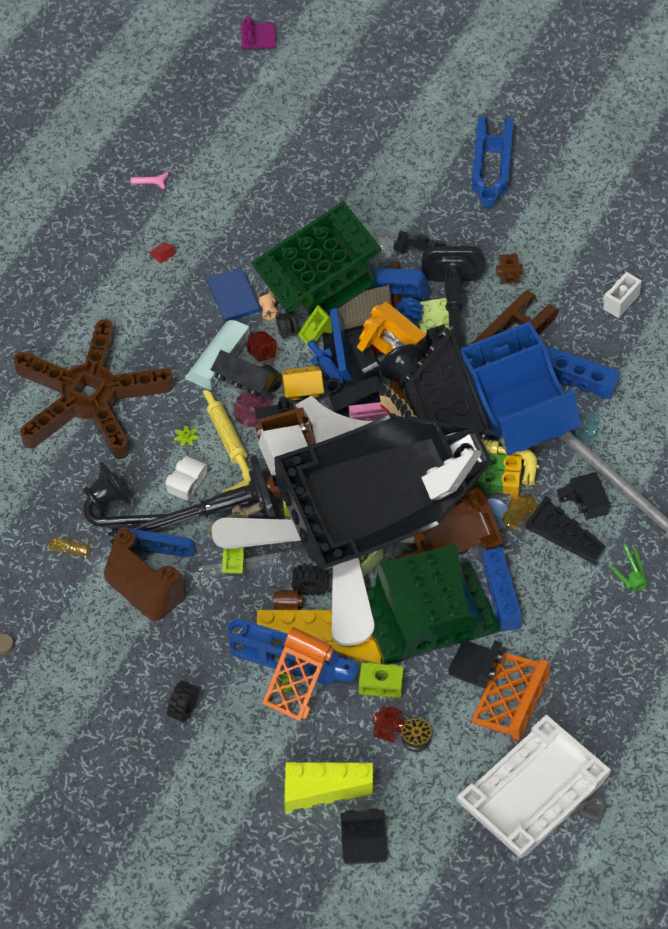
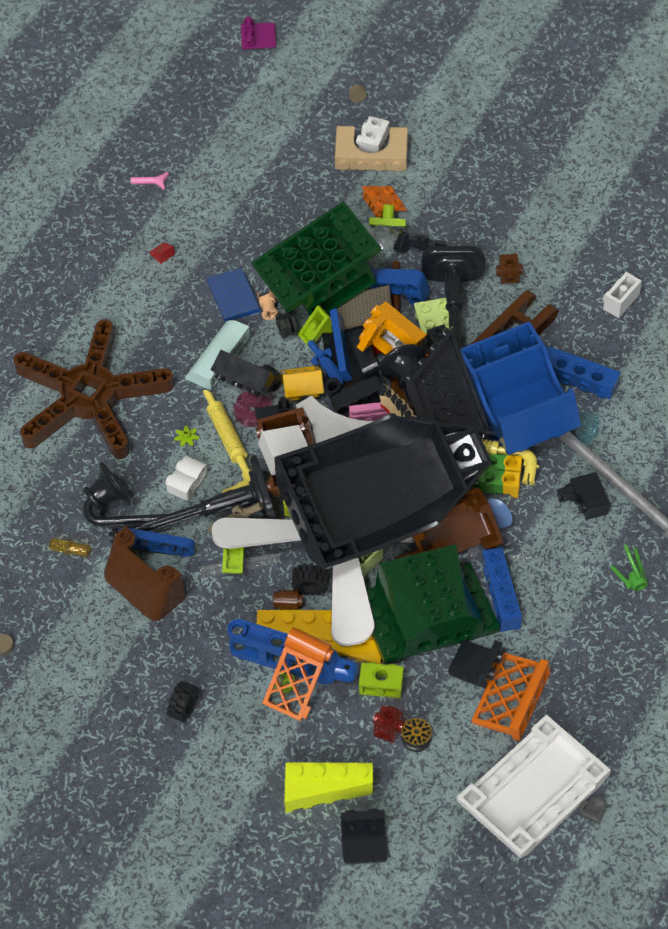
(261, 346): clear red brick -> none
(350, 157): none -> tan arch
(357, 93): none -> dark tan tile
(373, 135): none -> white brick
(378, 195): none -> orange hinge
(388, 218): none -> lime tile
(411, 309): blue gear -> none
(449, 477): white slope -> none
(491, 143): blue piece -> none
(518, 509): clear yellow piece -> none
(558, 528): black wing -> none

